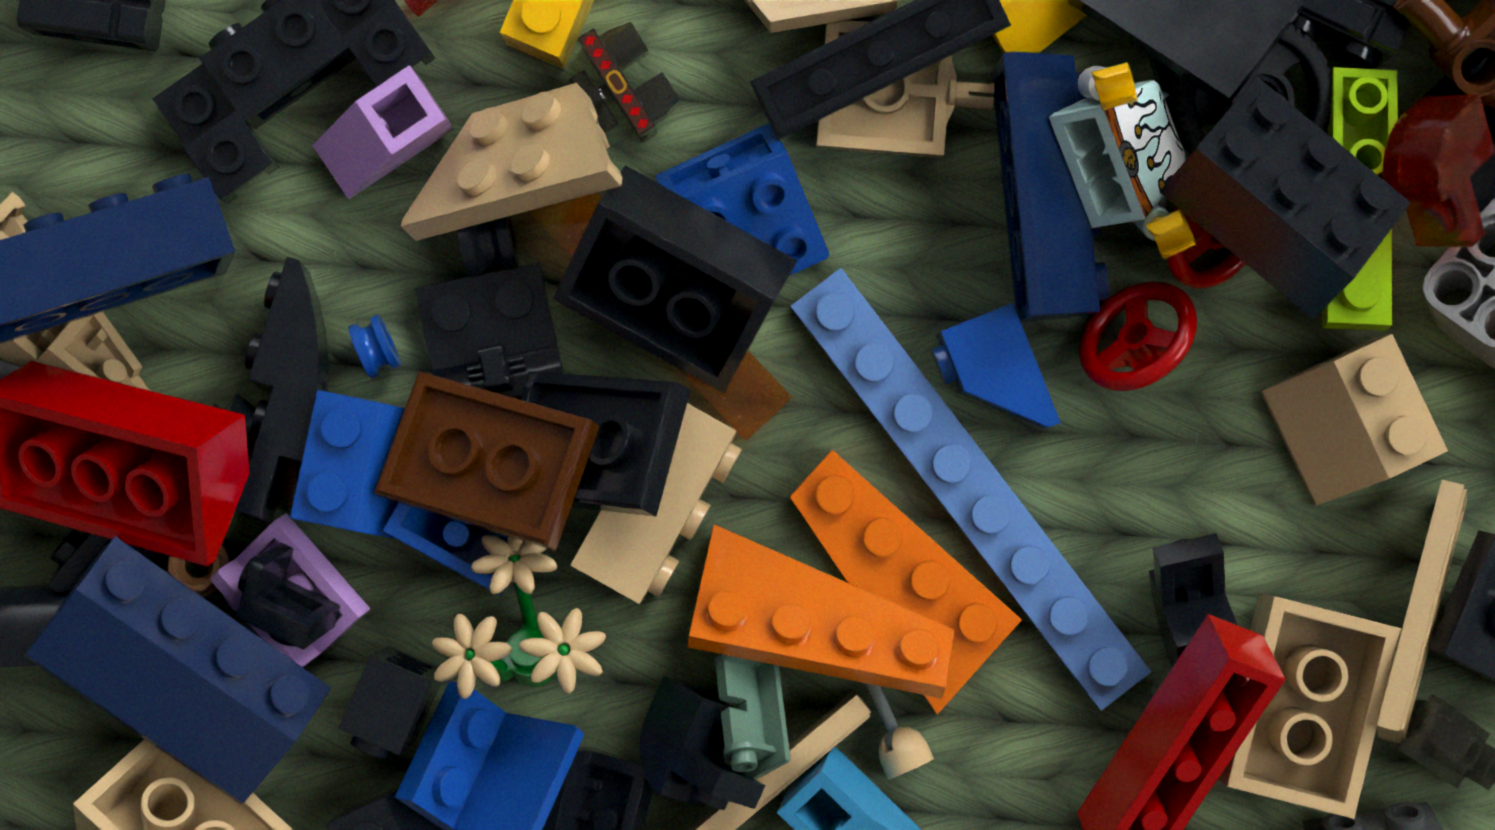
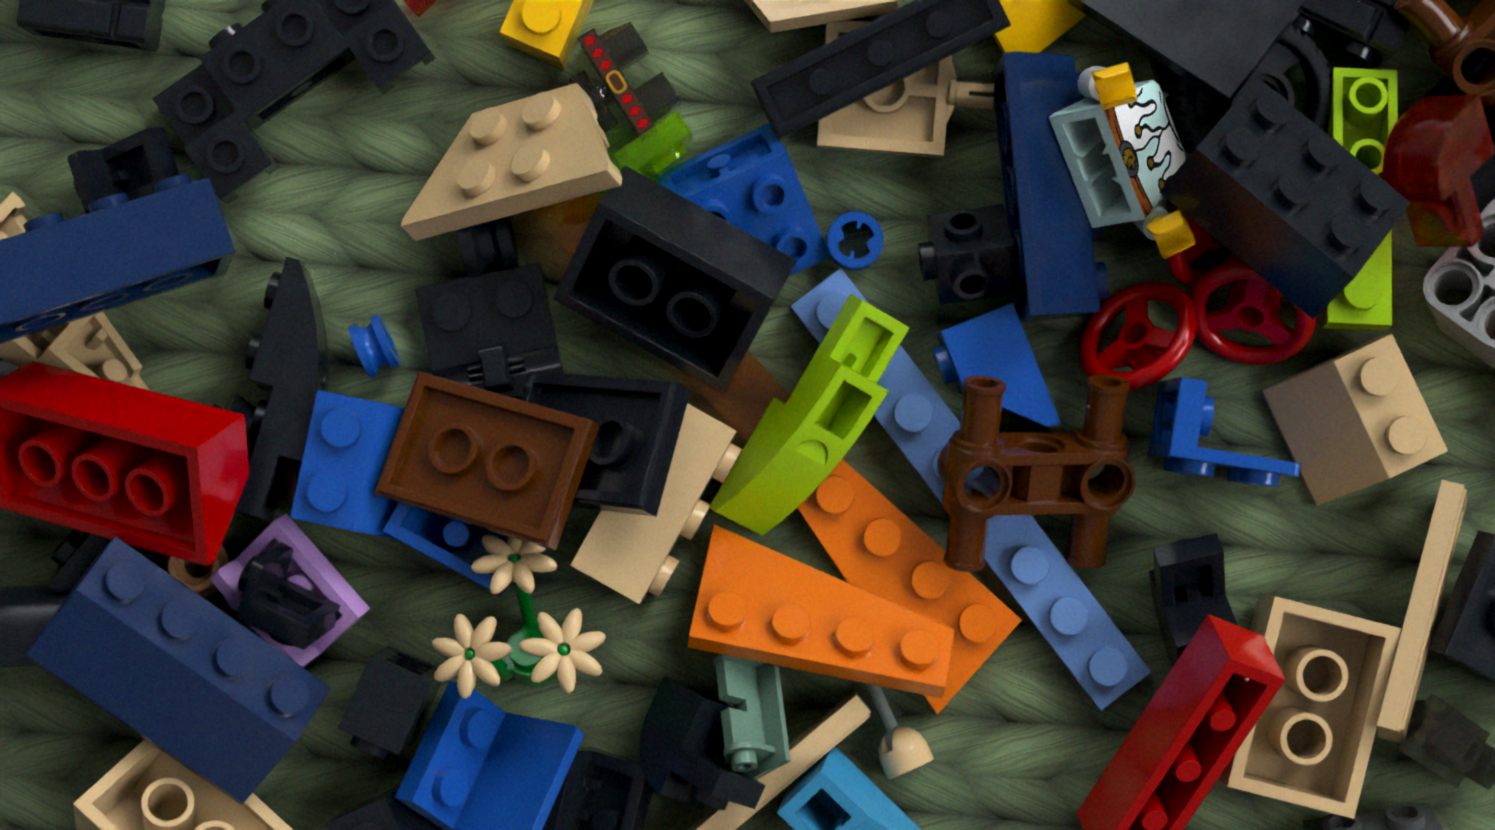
(123, 167): none -> black bracket
(381, 132): lavender slope -> none
(658, 147): none -> clear neon green bracket
(818, 424): none -> lime slope
(873, 245): none -> blue bush
(969, 254): none -> black brick
(1035, 472): none -> reddish brown piece
(1186, 413): none -> blue bracket
(1251, 307): none -> red piece

